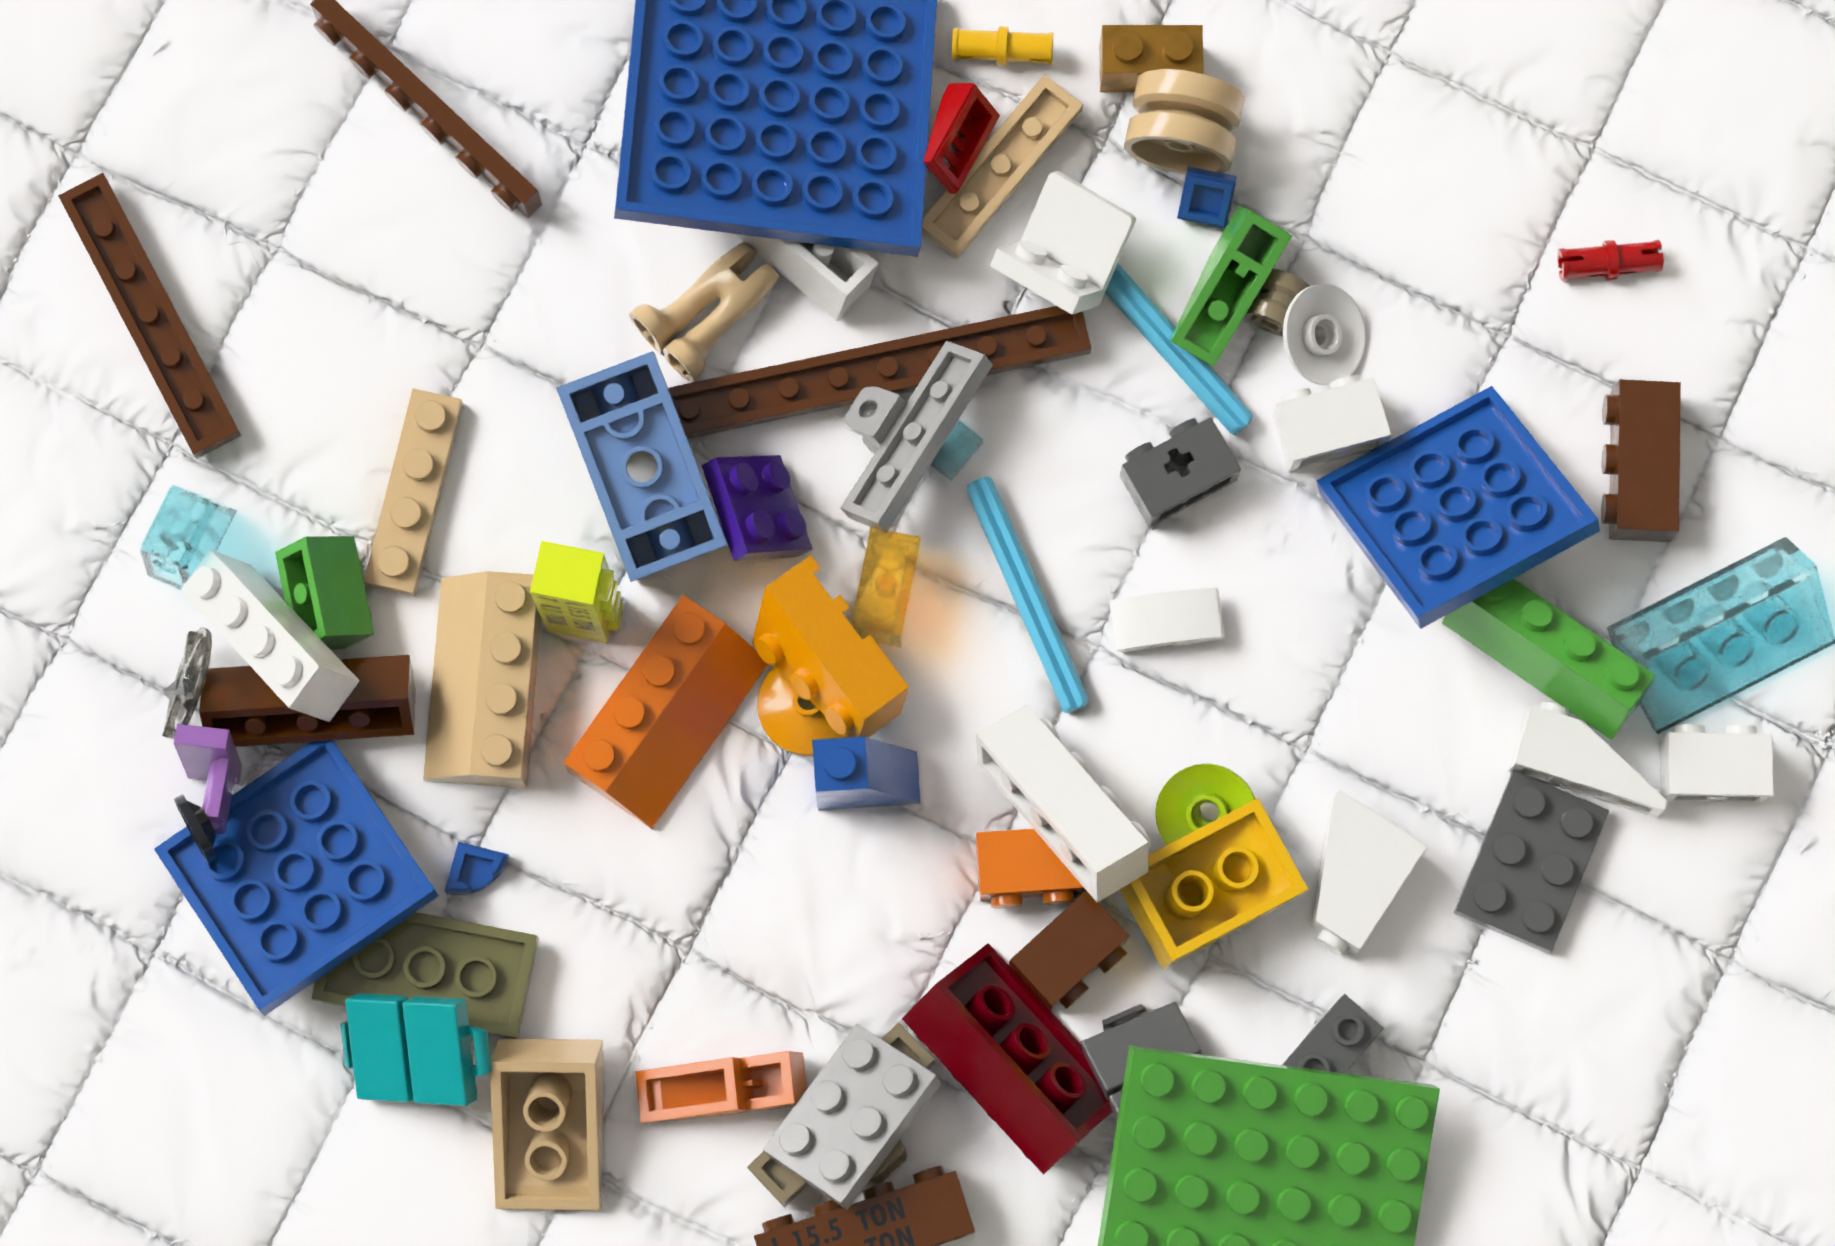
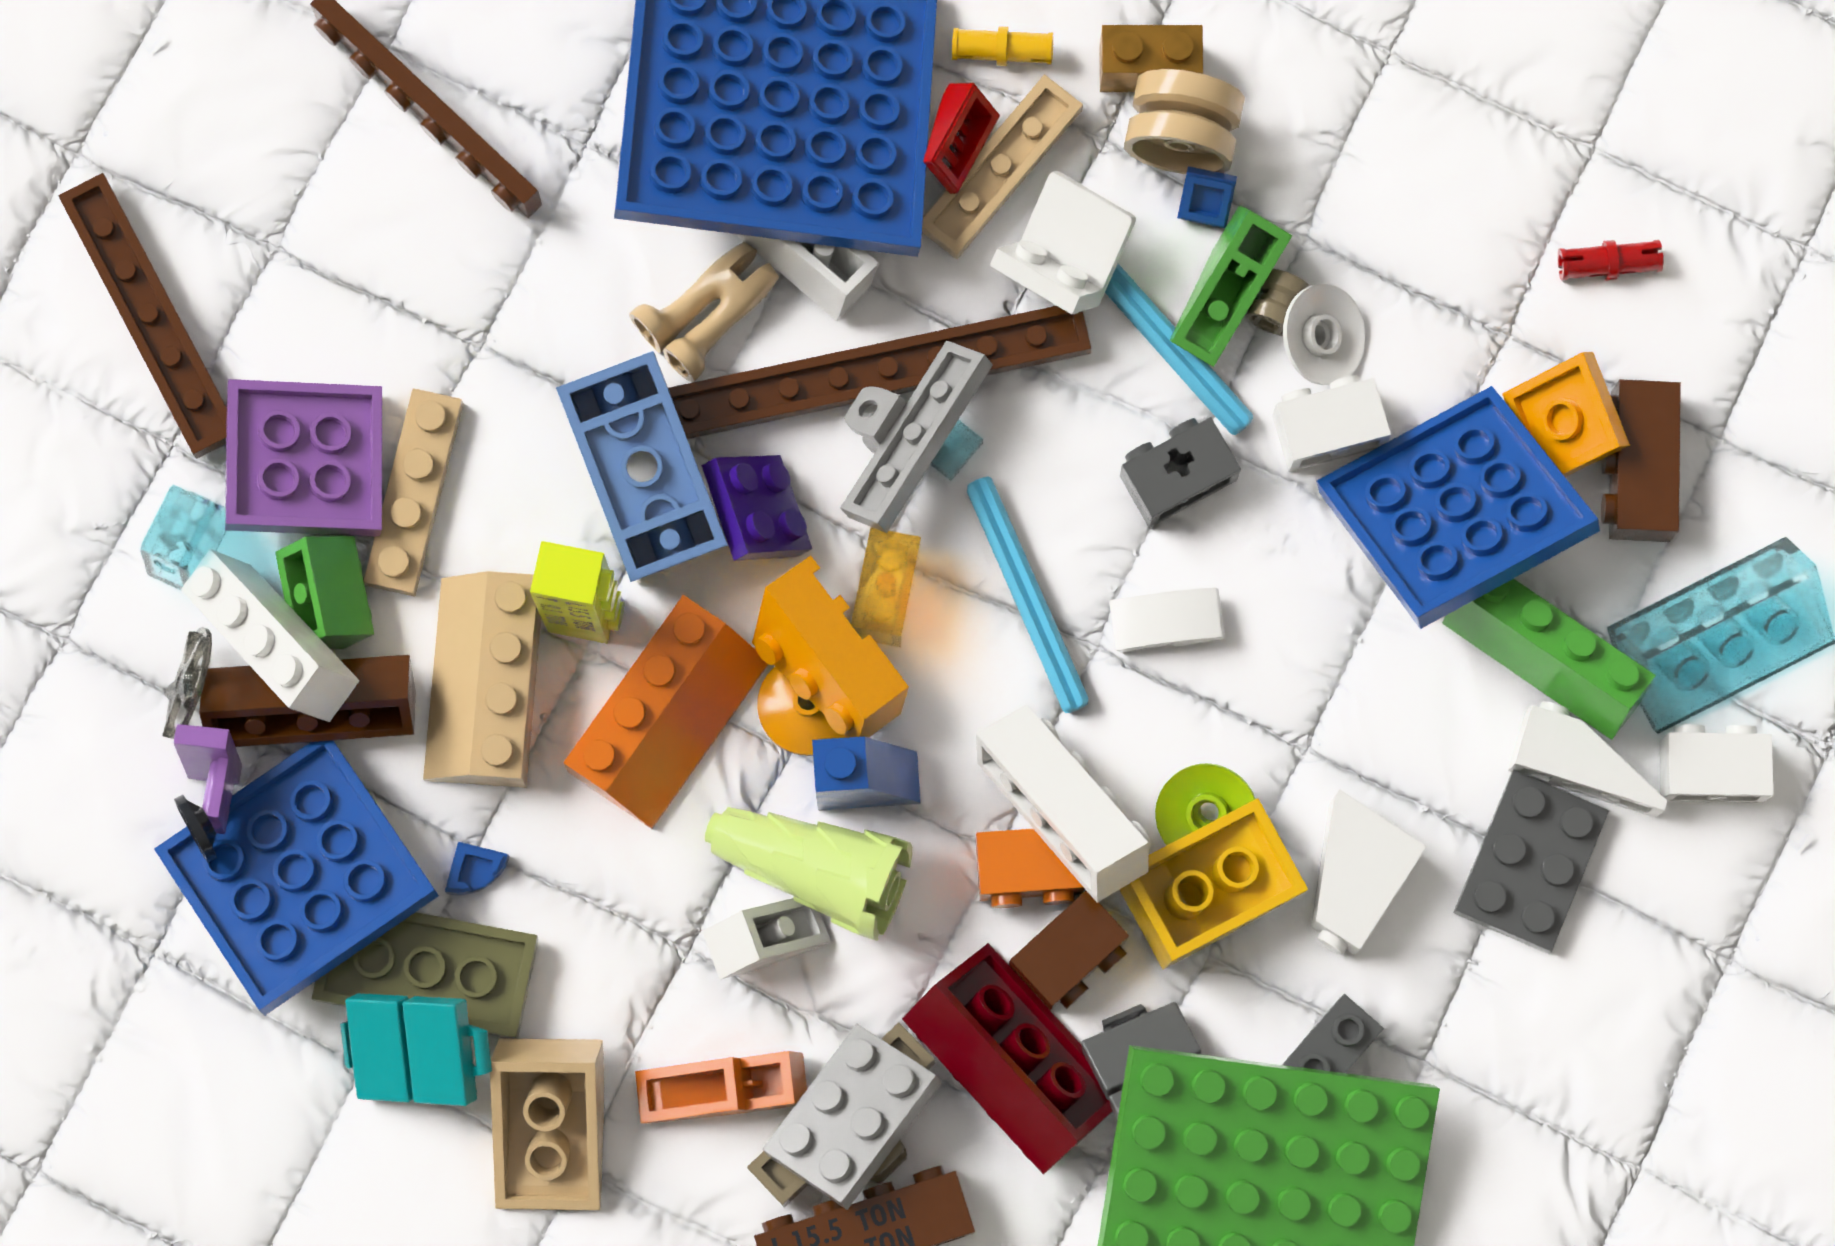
(303, 458): none -> medium lavender plate
(764, 936): none -> white slope
(820, 865): none -> yellowish green cone
(1570, 413): none -> light orange plate

